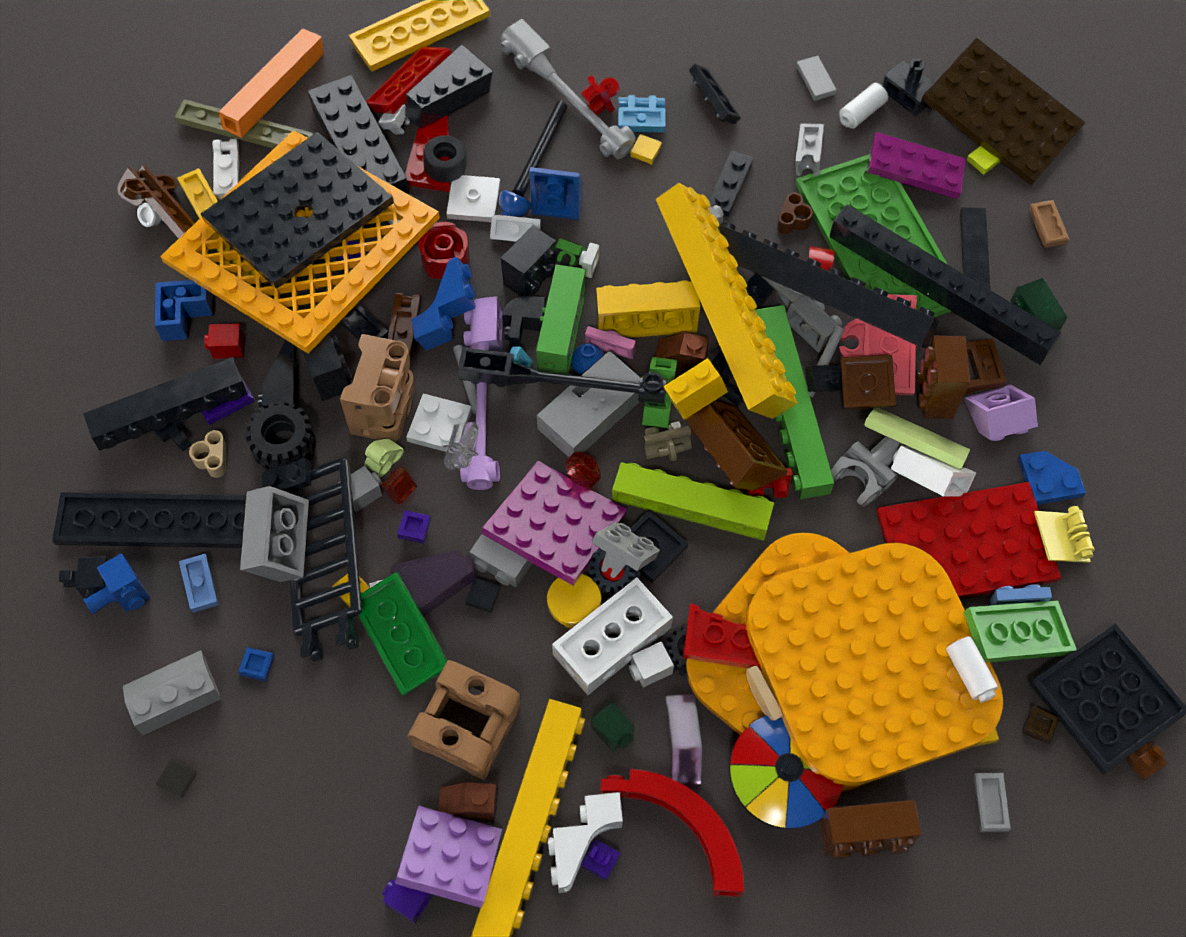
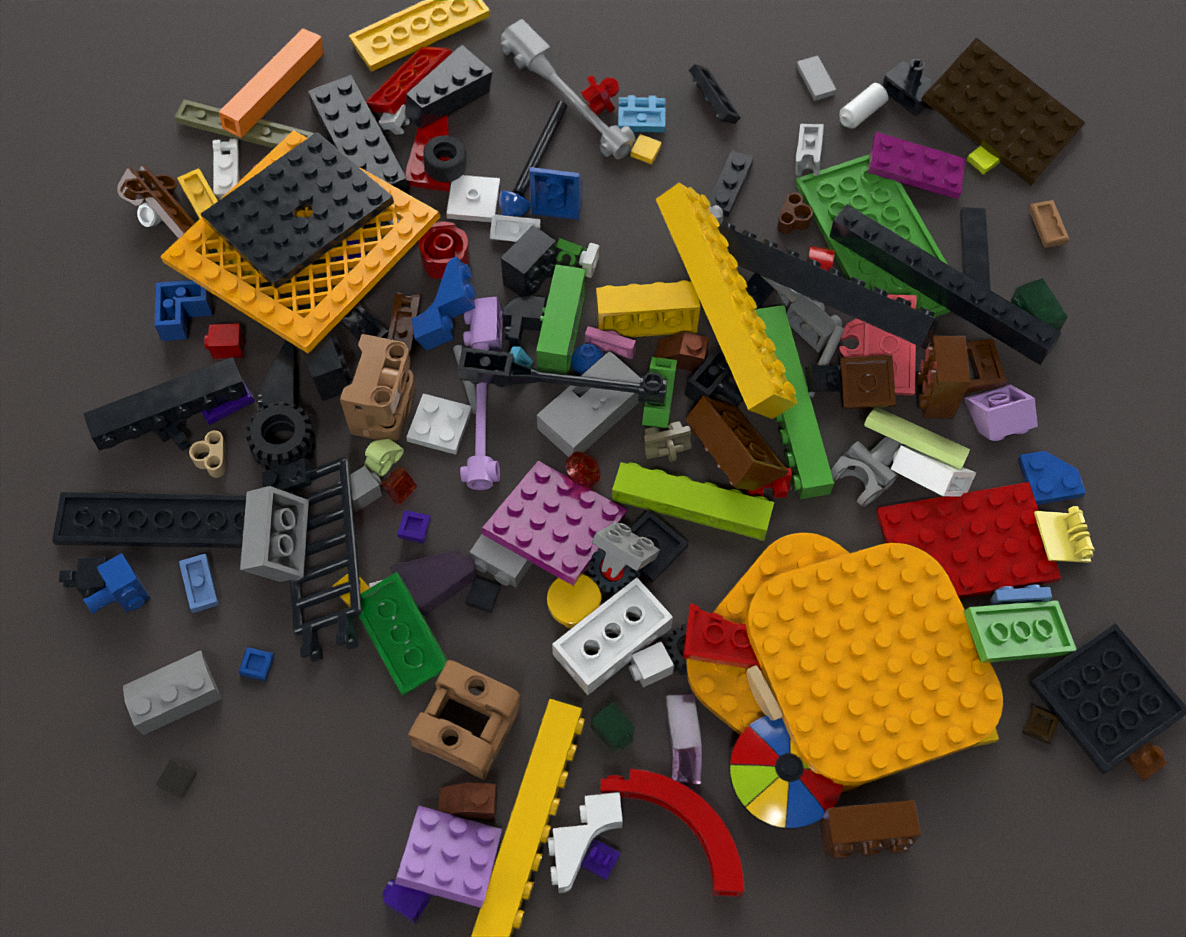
(461, 446): clear arm -> none
(695, 389): yellow brick -> none
(972, 669): white brick -> none
(991, 802): light grey tile -> none

